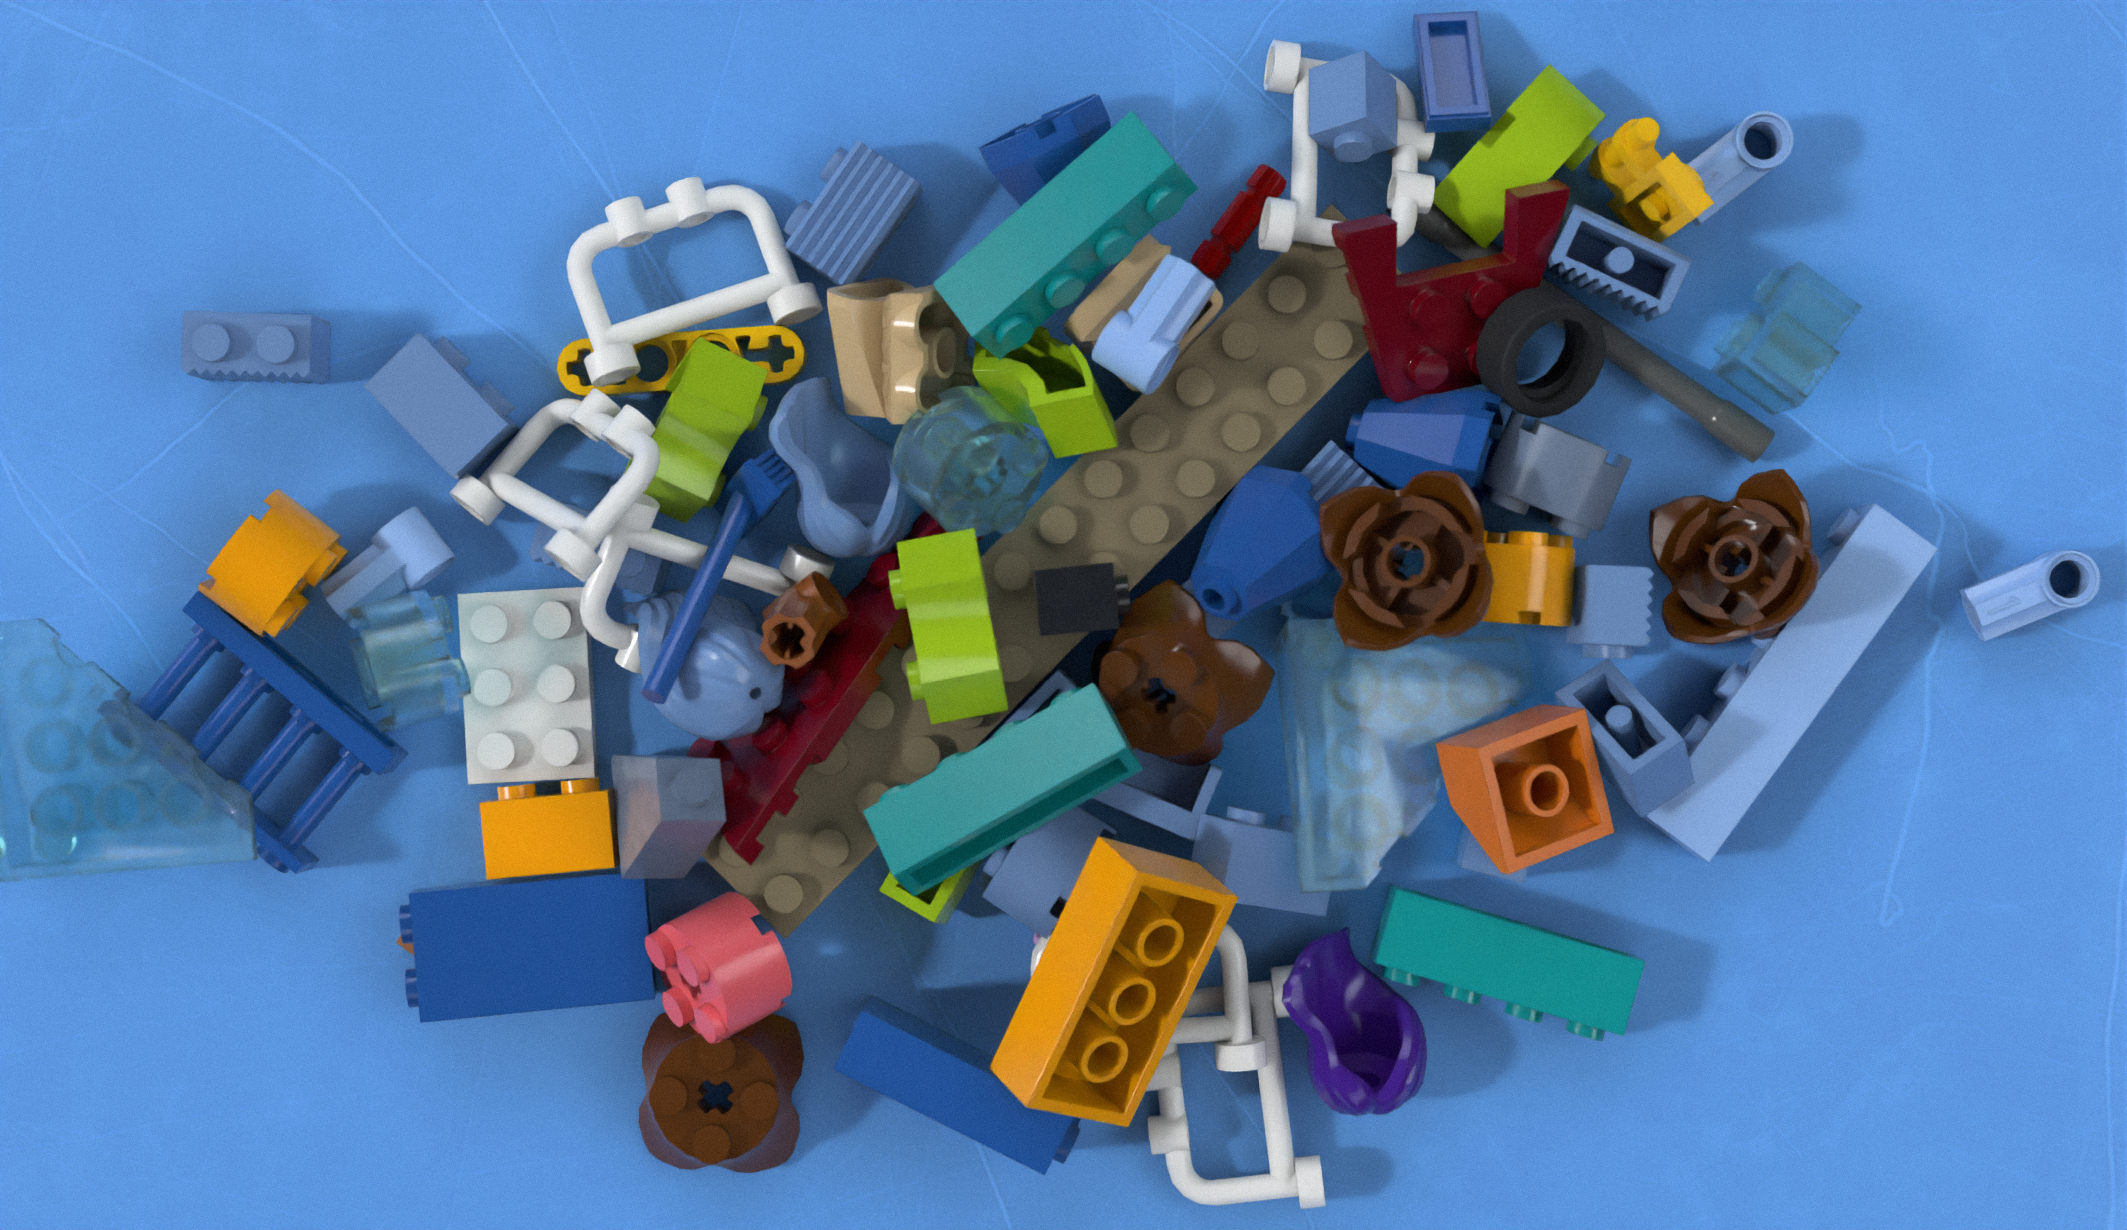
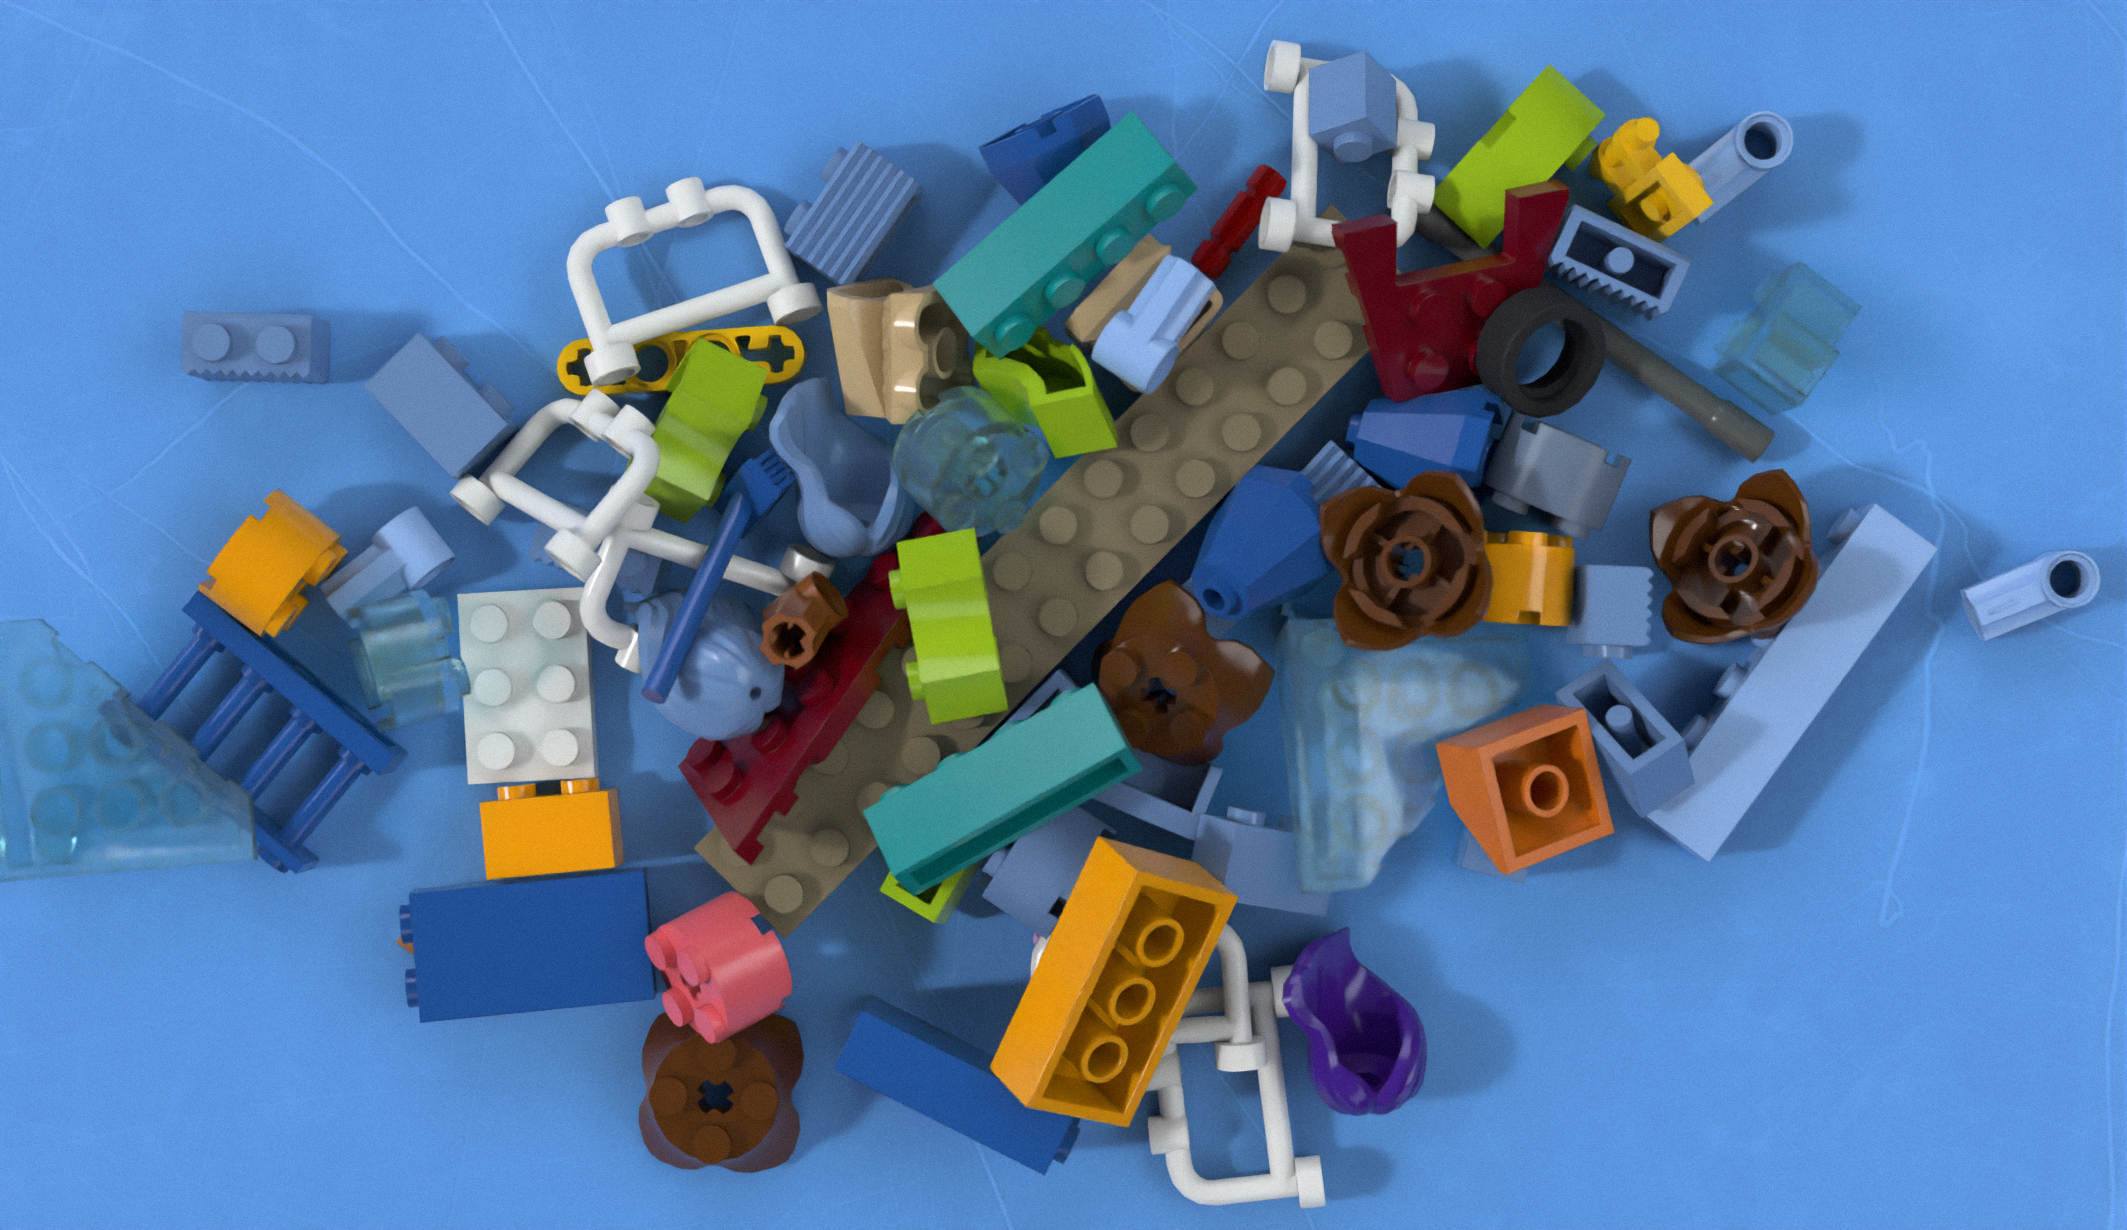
(665, 812): sand blue slope -> none
(1080, 598): black brick -> none
(1451, 72): blue tile -> none
(1507, 961): teal brick -> none

